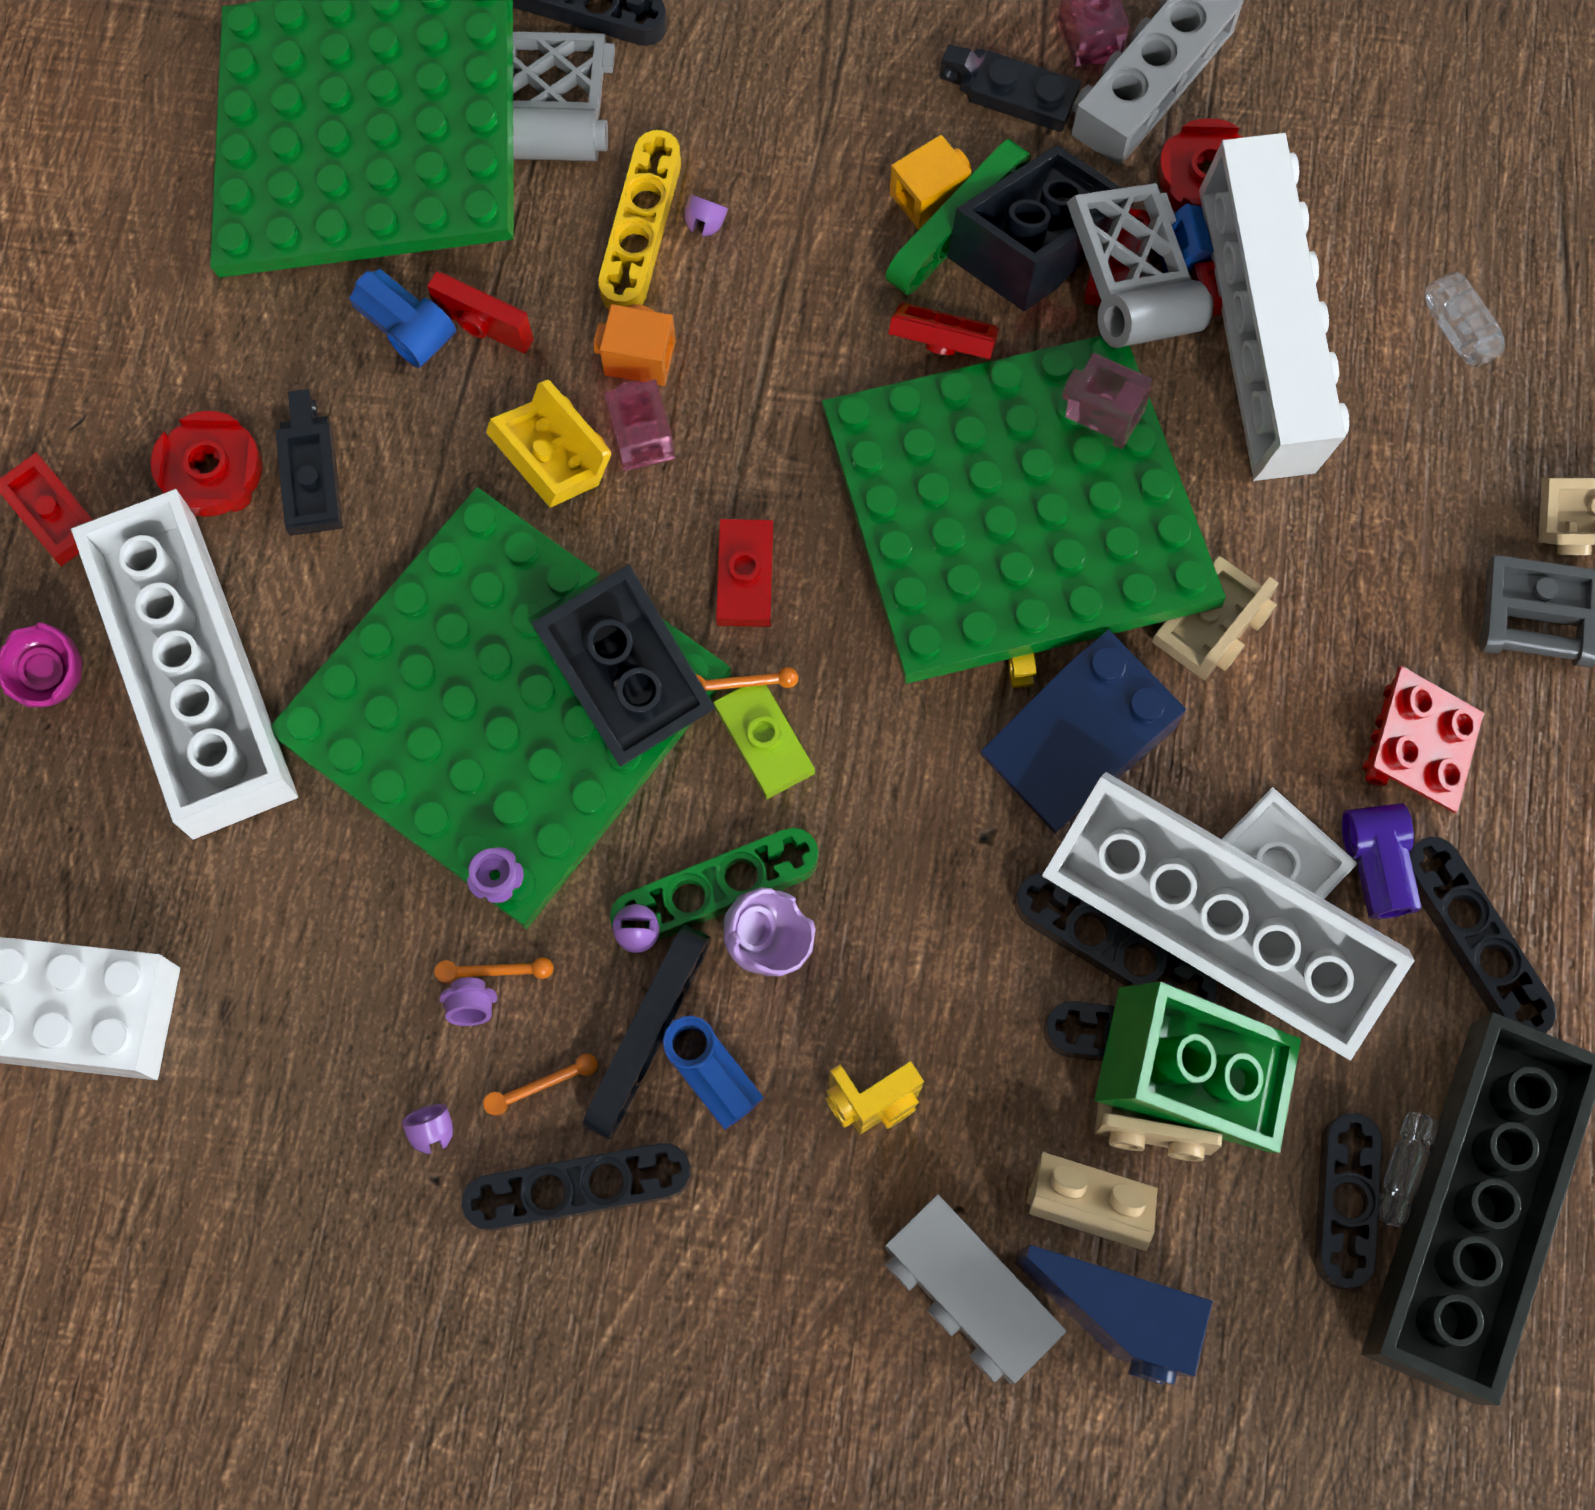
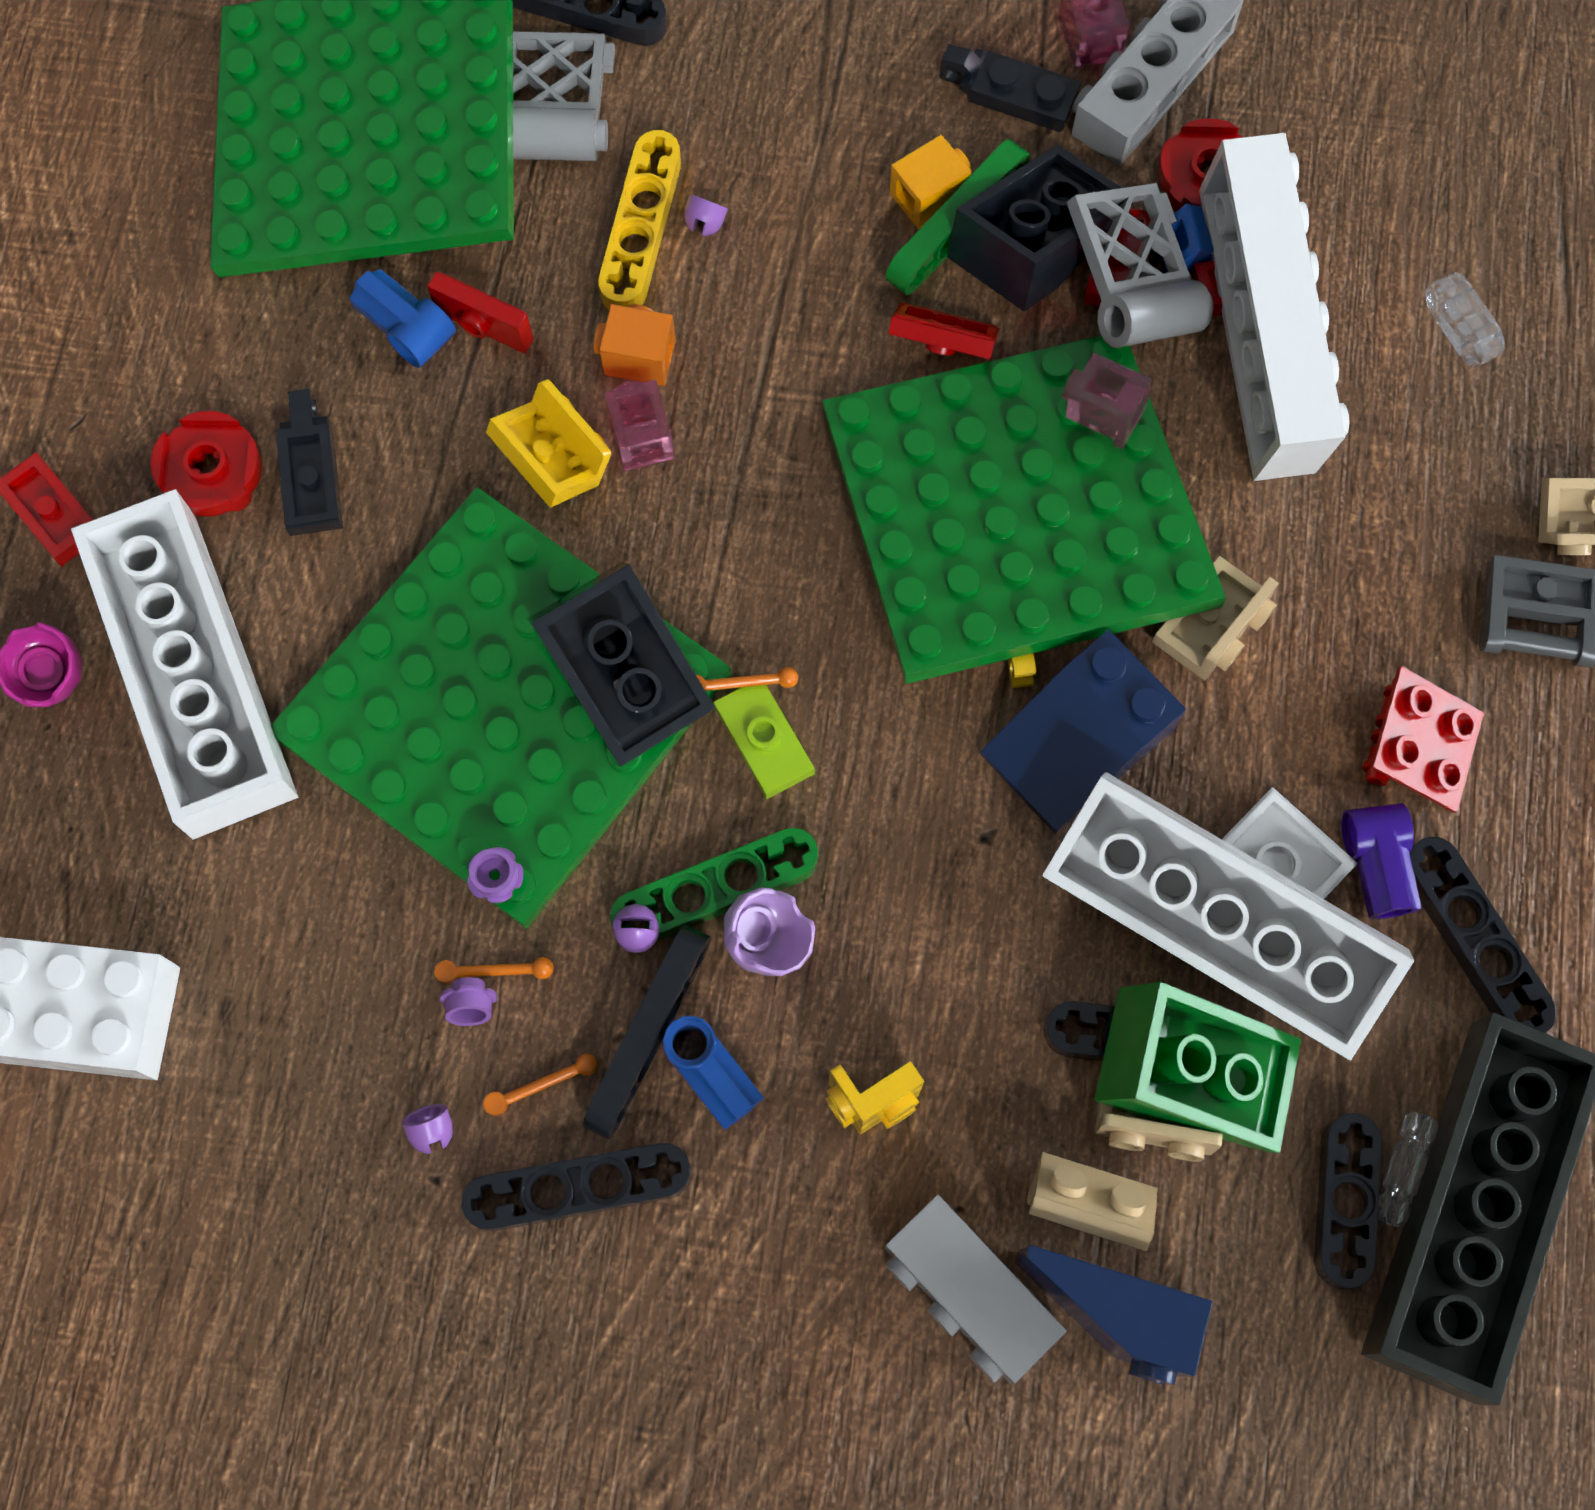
(745, 573): red plate -> none
(1108, 954): black beam -> none

